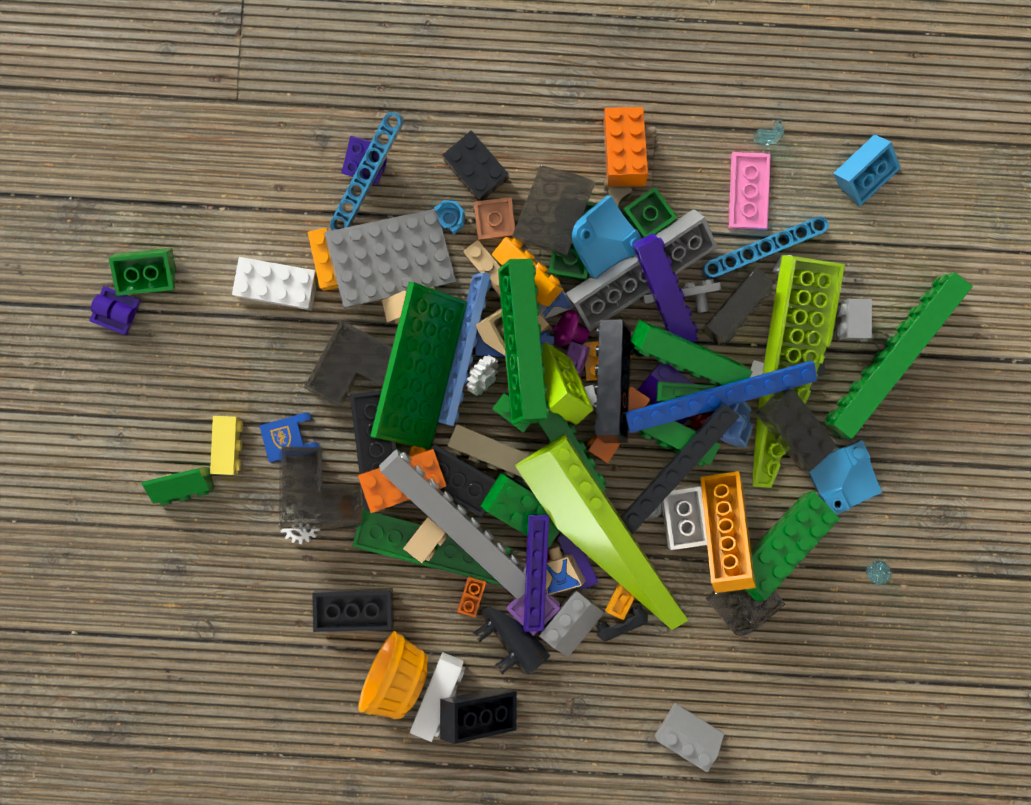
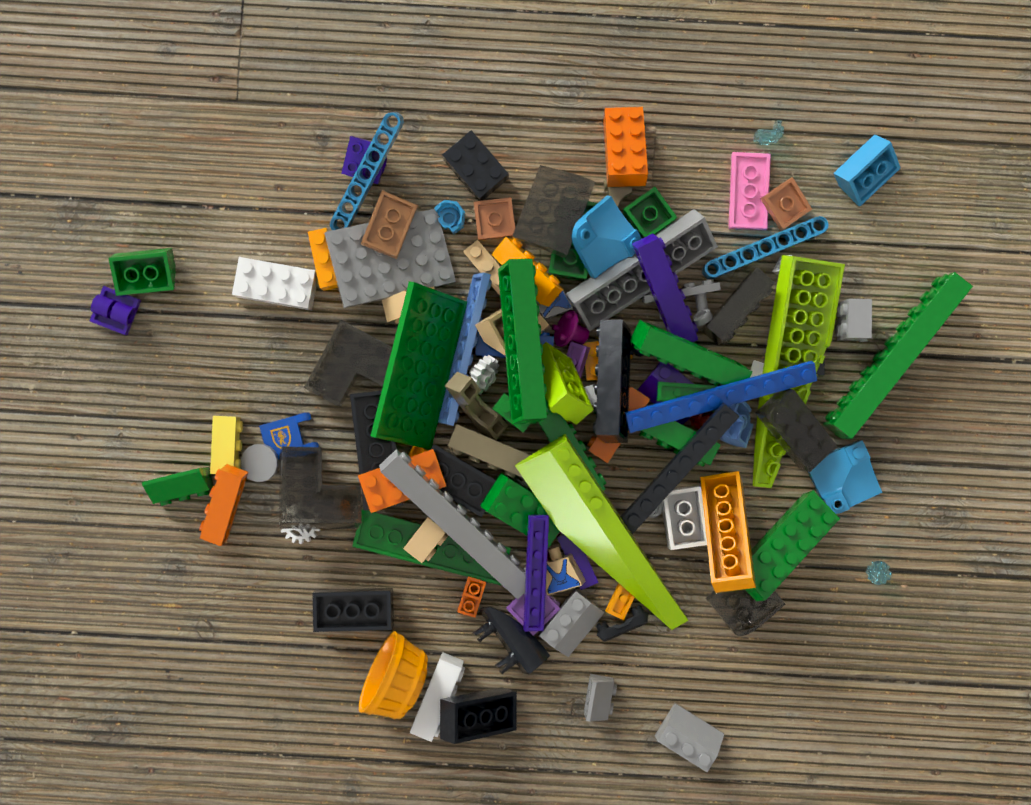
(223, 504): none -> orange brick
(260, 462): none -> light grey tile
(389, 224): none -> medium nougat tile
(466, 393): none -> dark tan arch
(598, 698): none -> light grey slope
(702, 317): none -> light grey tile
(786, 203): none -> nougat plate

